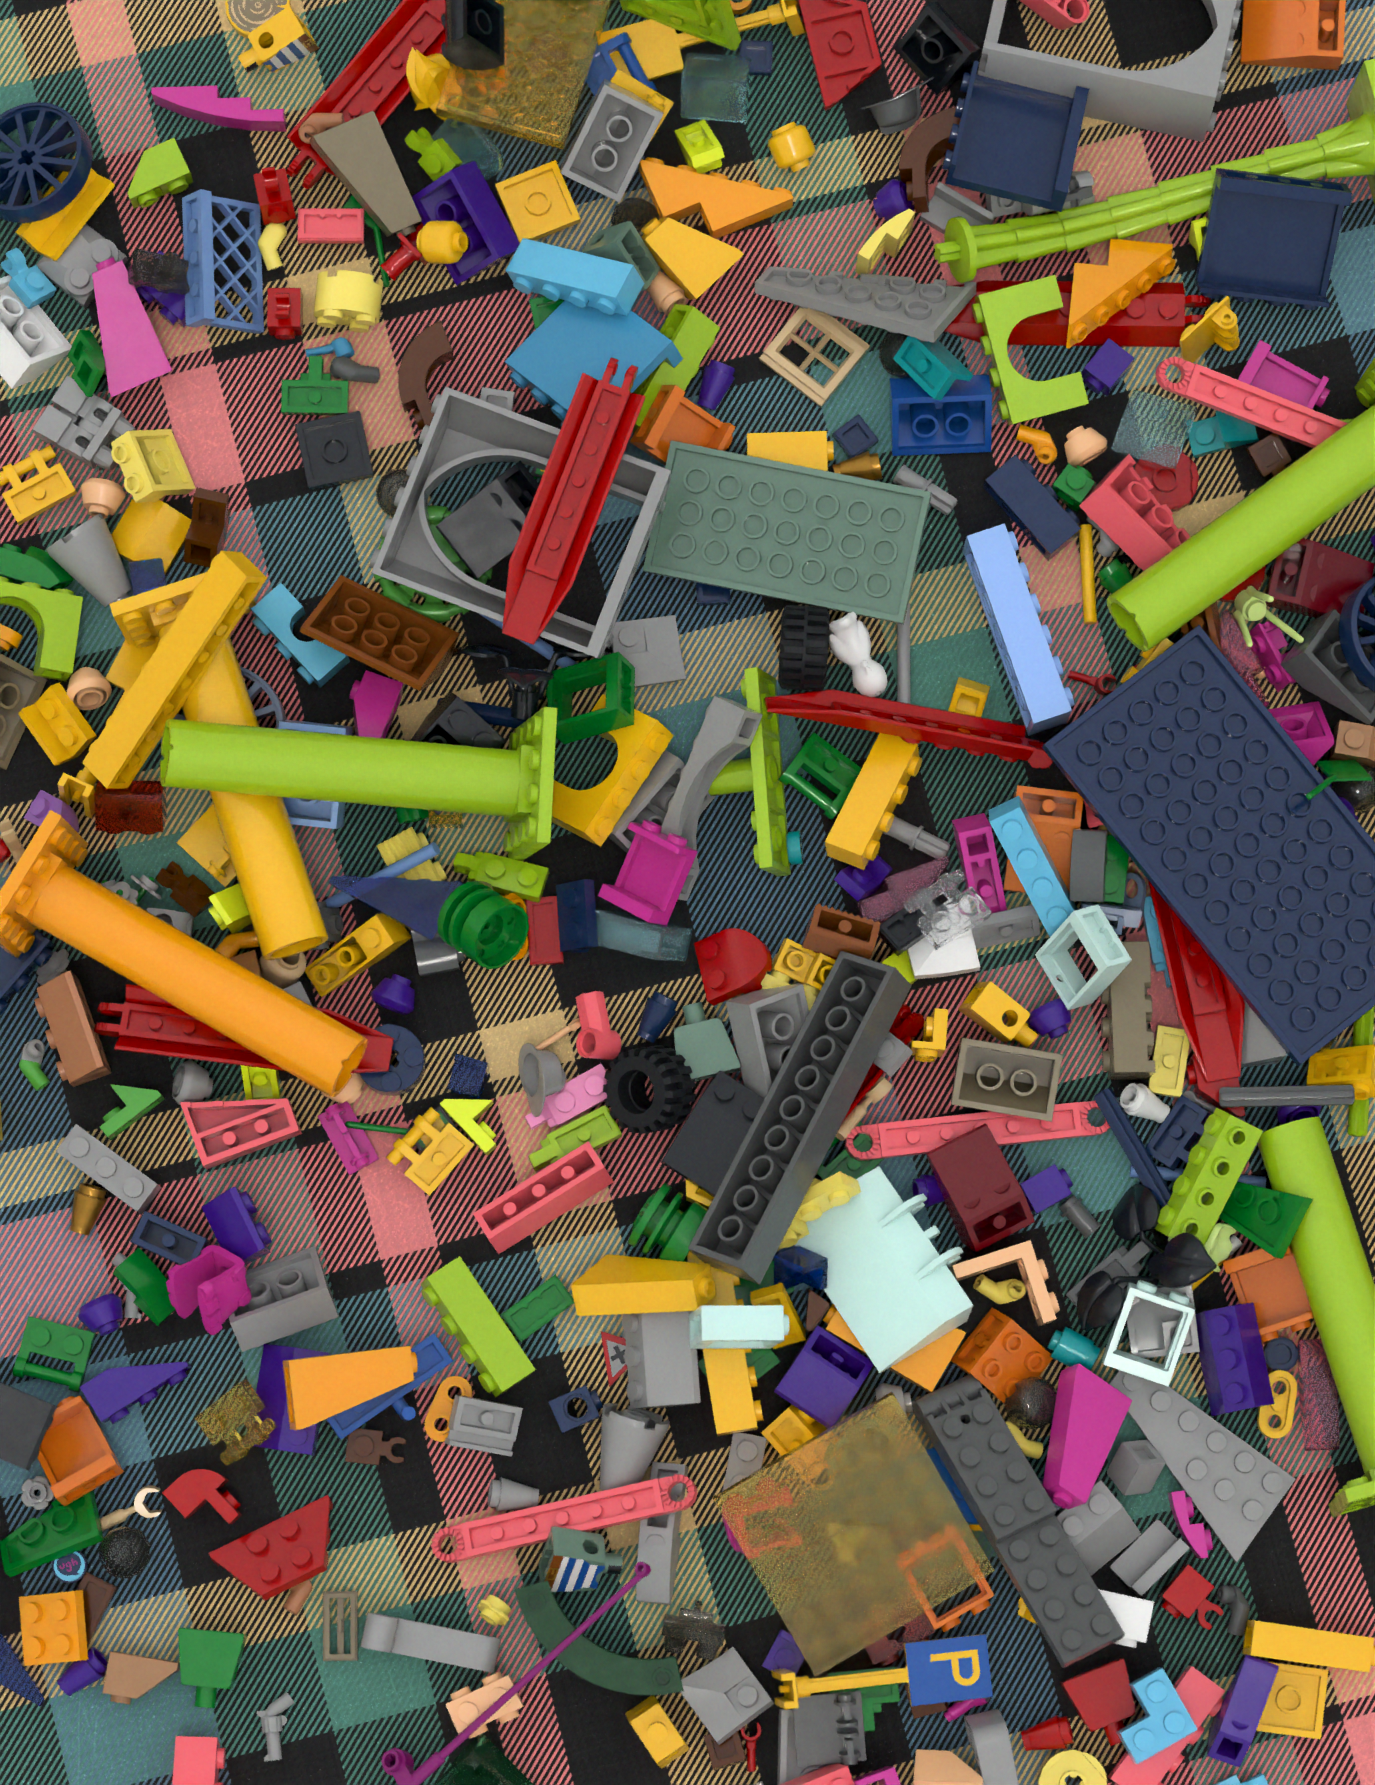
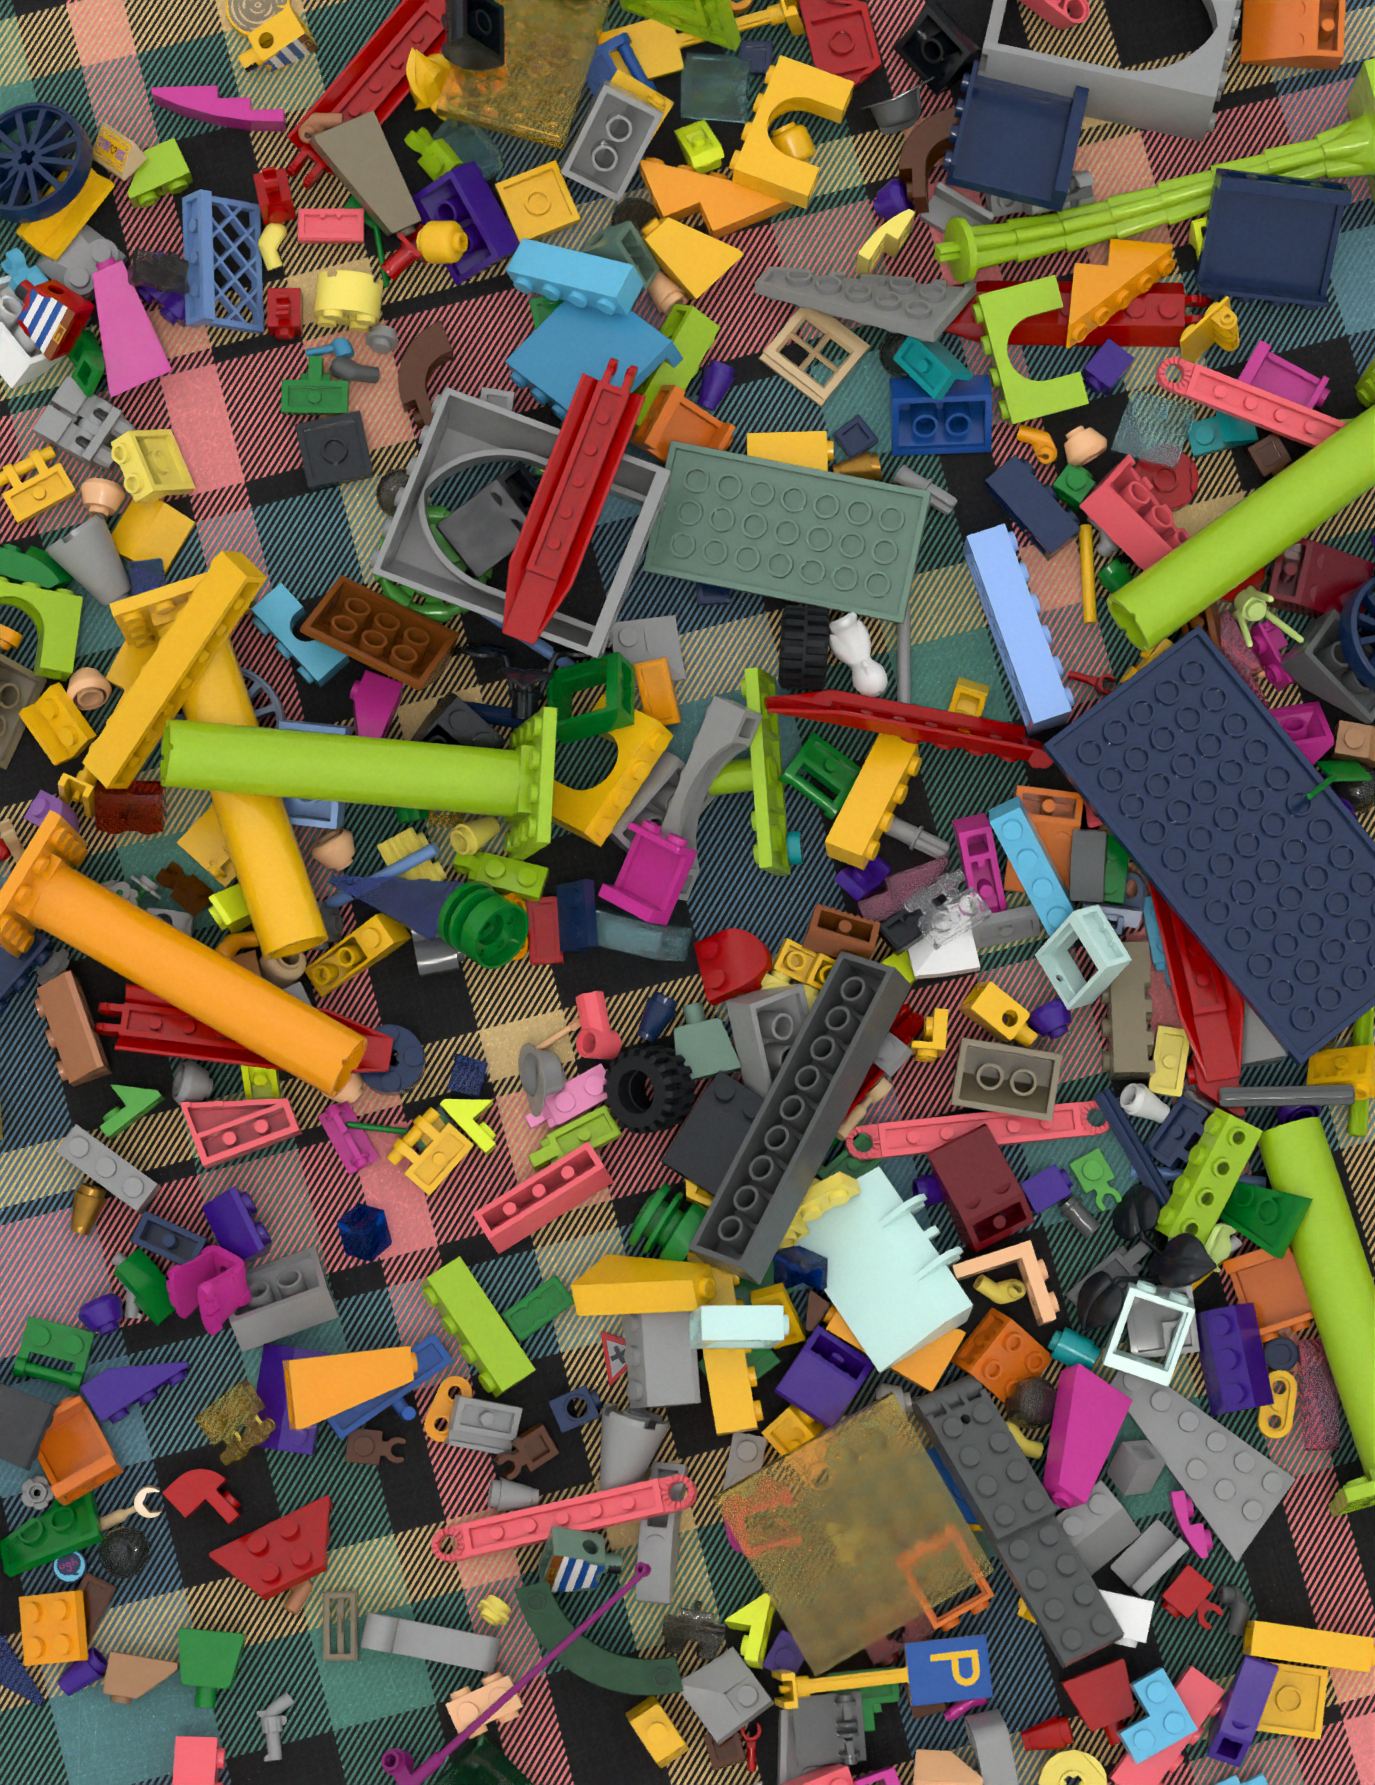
(31, 1062): arm -> none
(52, 316): none -> torso
(117, 152): none -> slope
(207, 528): reddish brown brick -> none
(334, 849): none -> light nougat cone
(364, 1232): none -> clear blue panel
(382, 339): none -> light grey plate
(395, 994): dark purple cone -> none
(472, 835): none -> light yellow cone
(531, 1449): none -> reddish brown plate
(657, 690): none -> light orange tile
(757, 1620): none -> neon yellow slope
(789, 88): none -> yellow arch
(1093, 1174): none -> bright green plate

